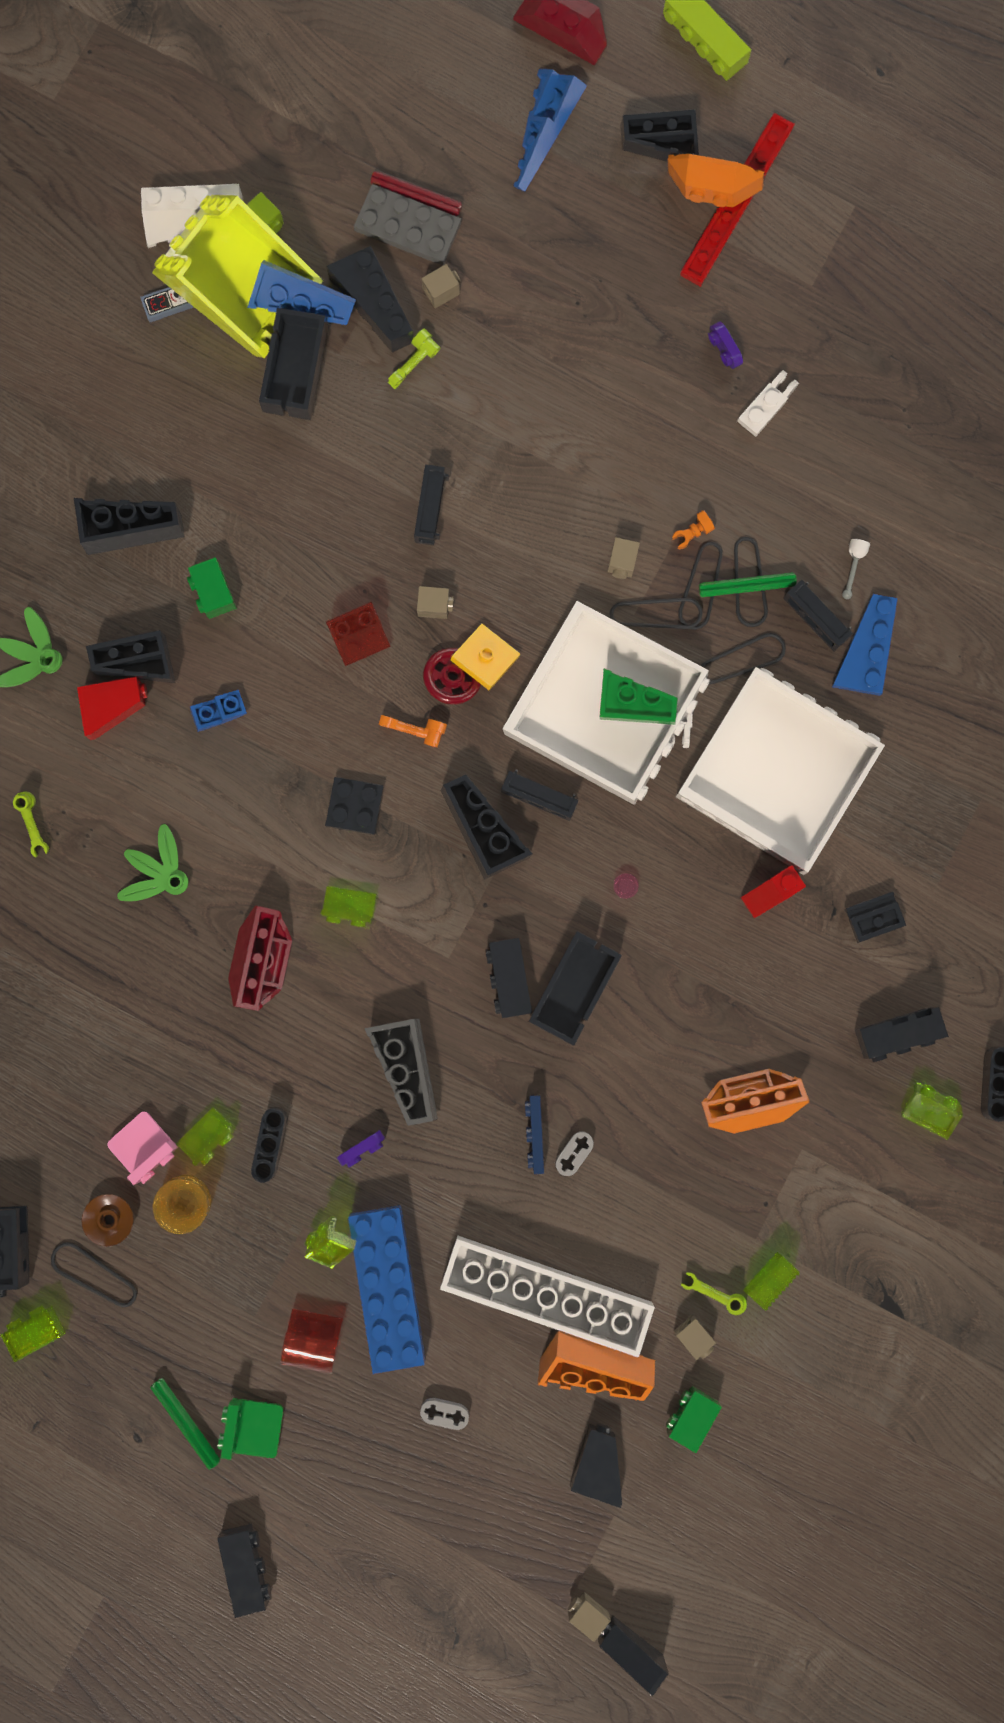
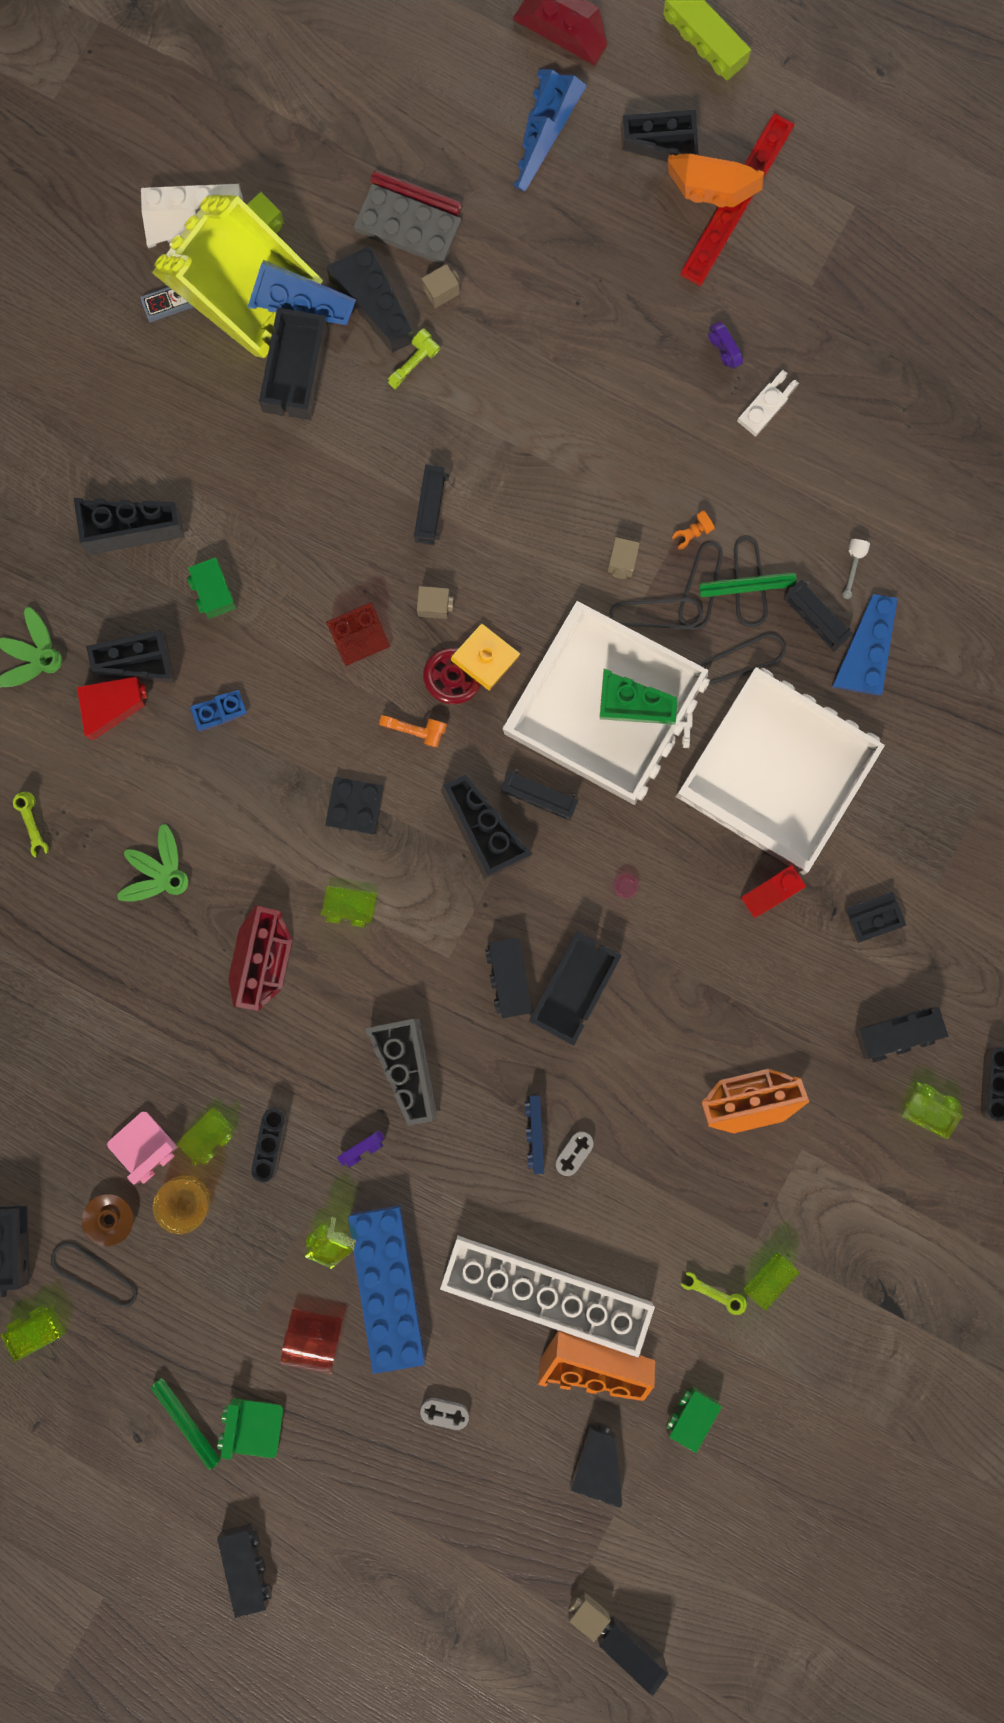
(695, 1338): dark tan brick -> none

